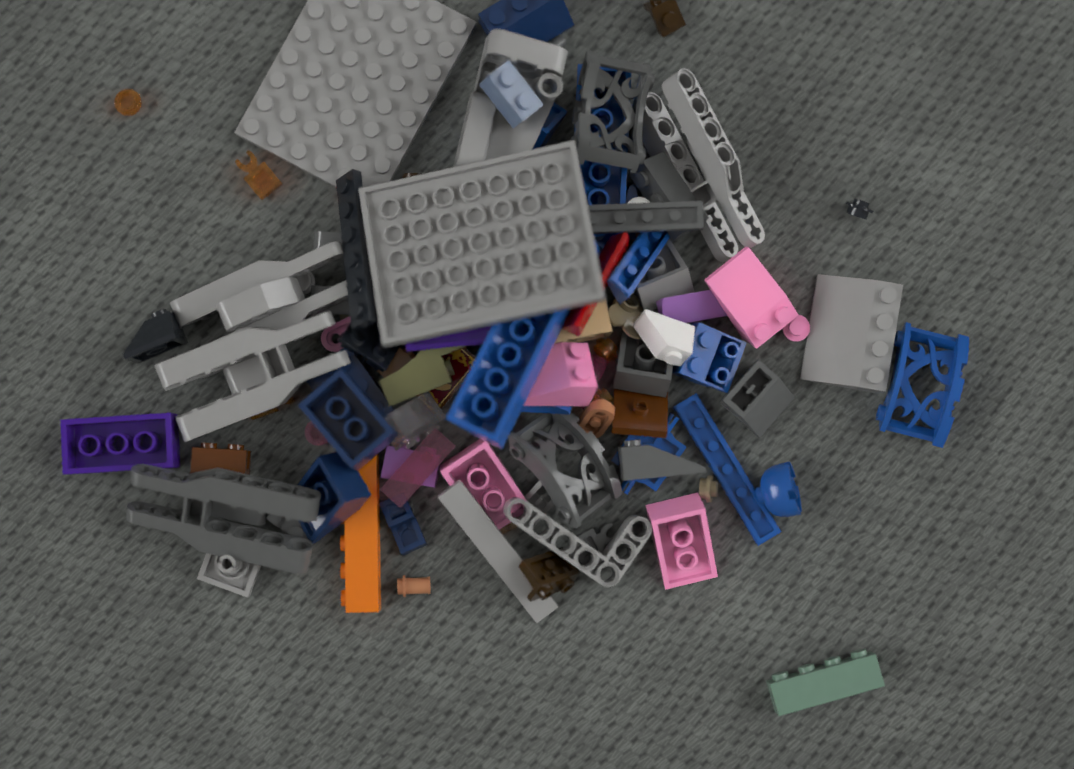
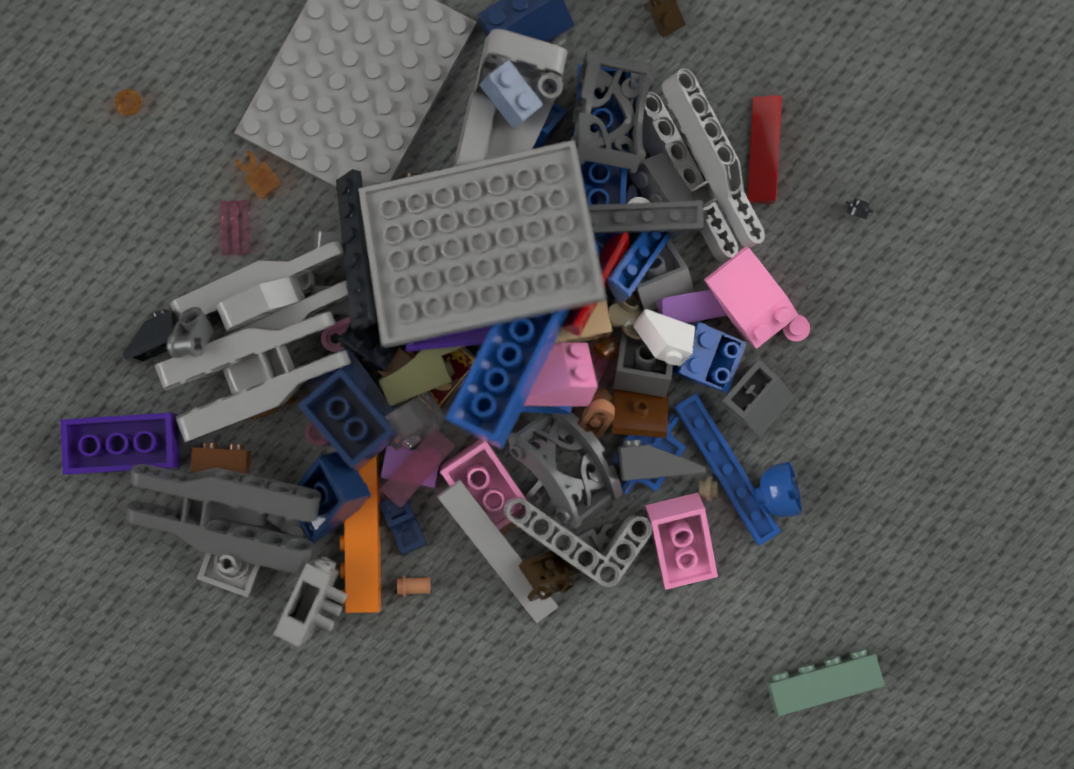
(190, 334): none -> dark grey piece
(235, 237): none -> clear pink tile
(310, 600): none -> light grey piece
(764, 149): none -> red slope
(851, 332): light grey slope -> none
(953, 357): blue fence -> none

